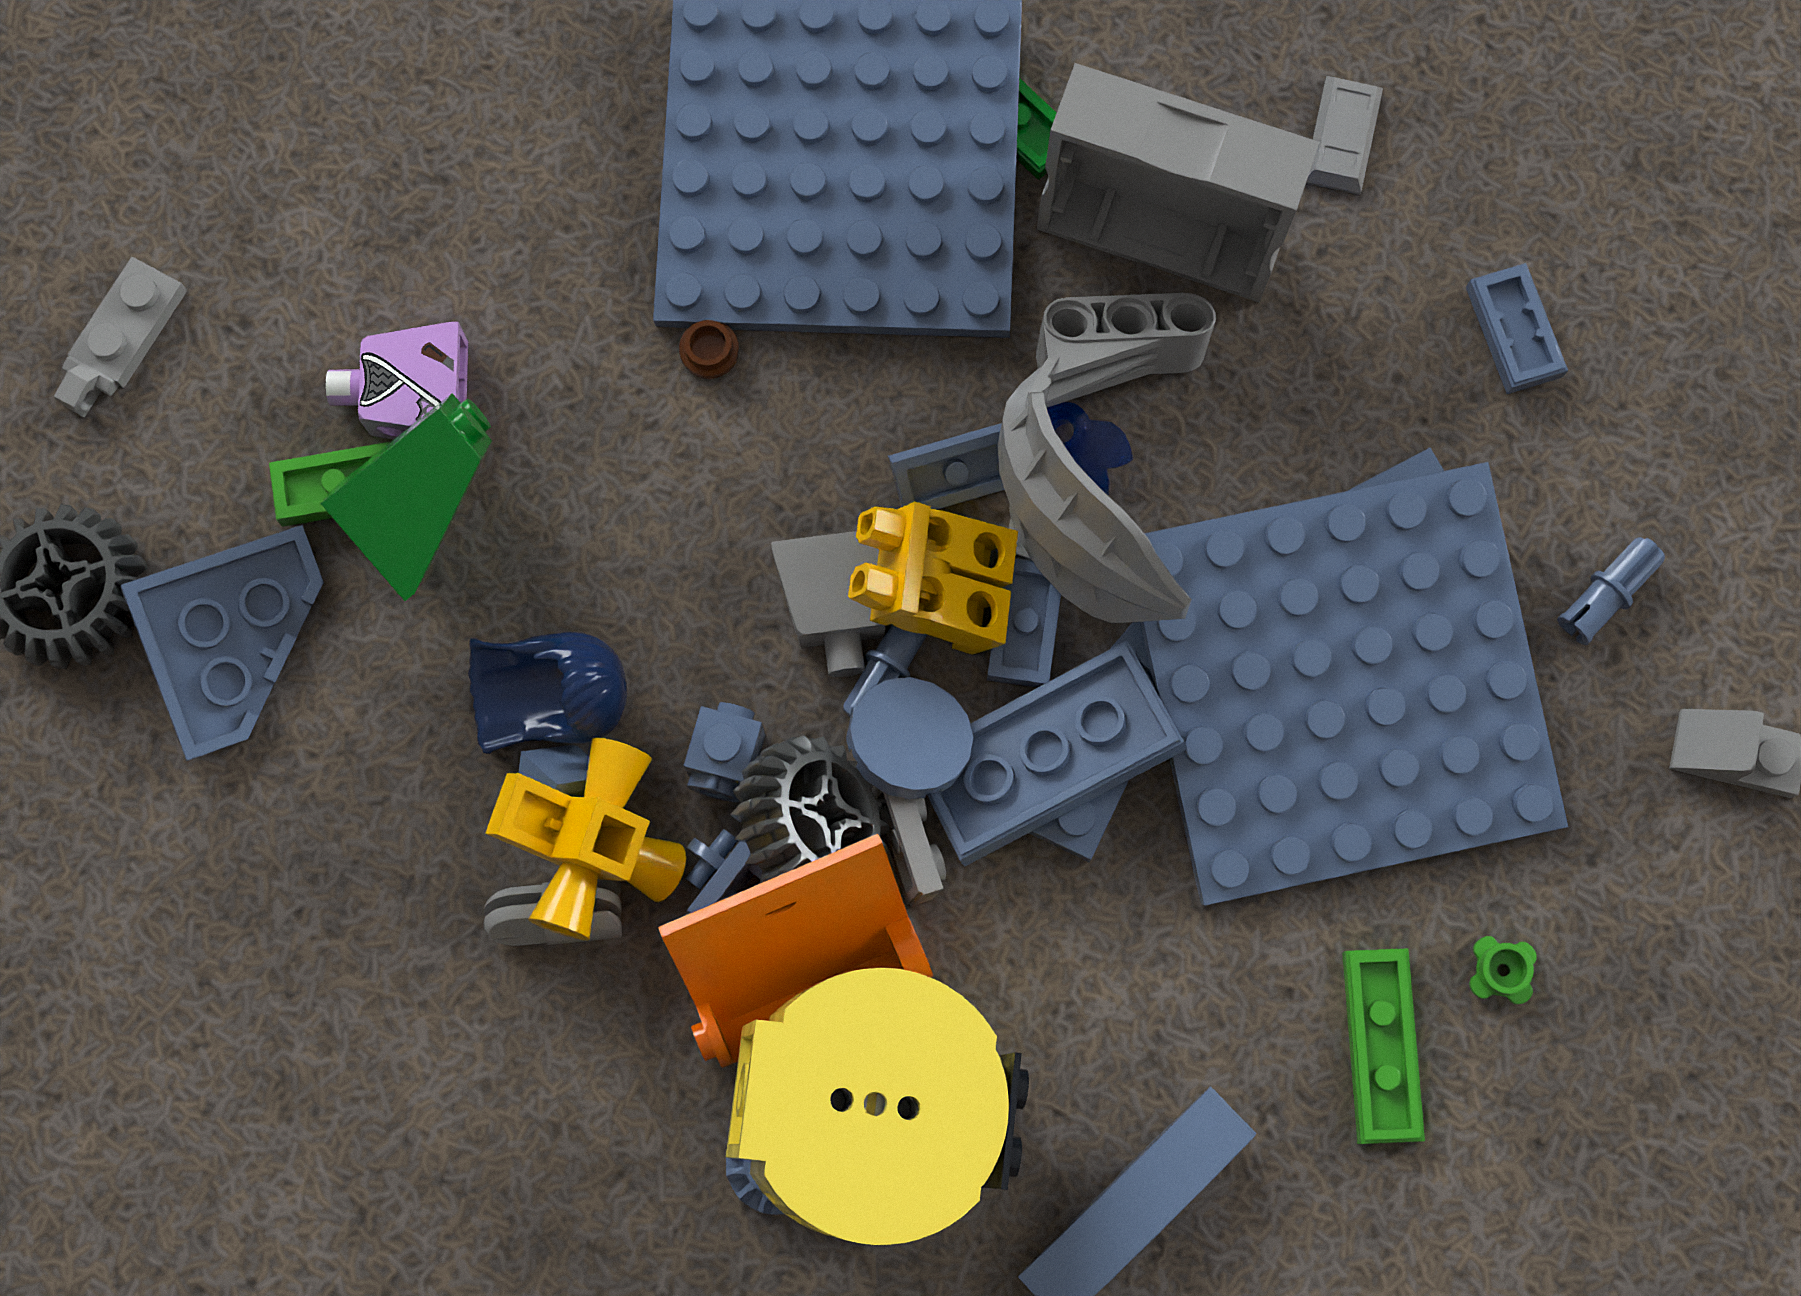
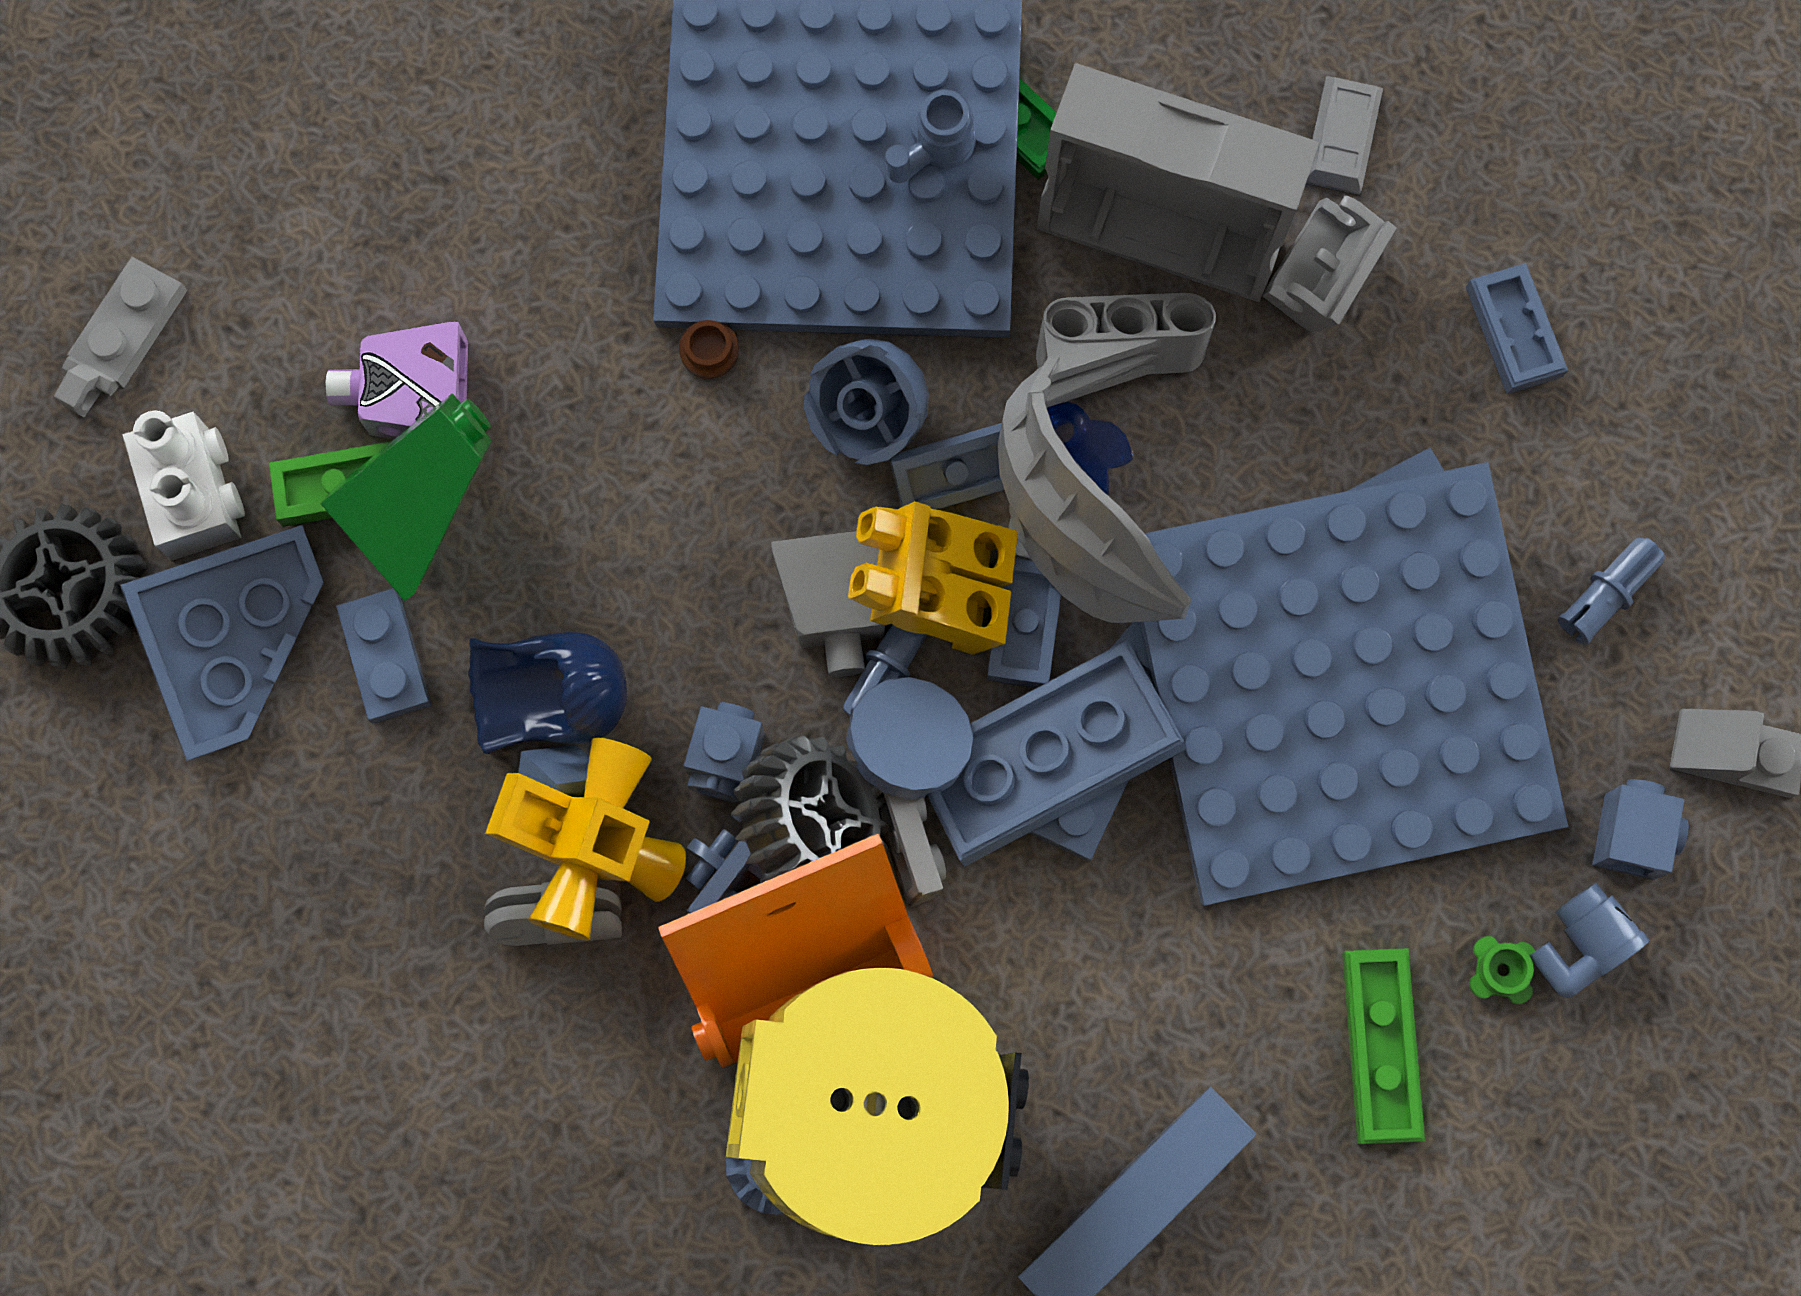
(183, 483): none -> white brick
(383, 656): none -> sand blue plate
(866, 400): none -> sand blue cylinder
(943, 137): none -> sand blue piece
(1328, 263): none -> light grey hinge
(1599, 932): none -> sand blue piece
(1640, 830): none -> sand blue brick

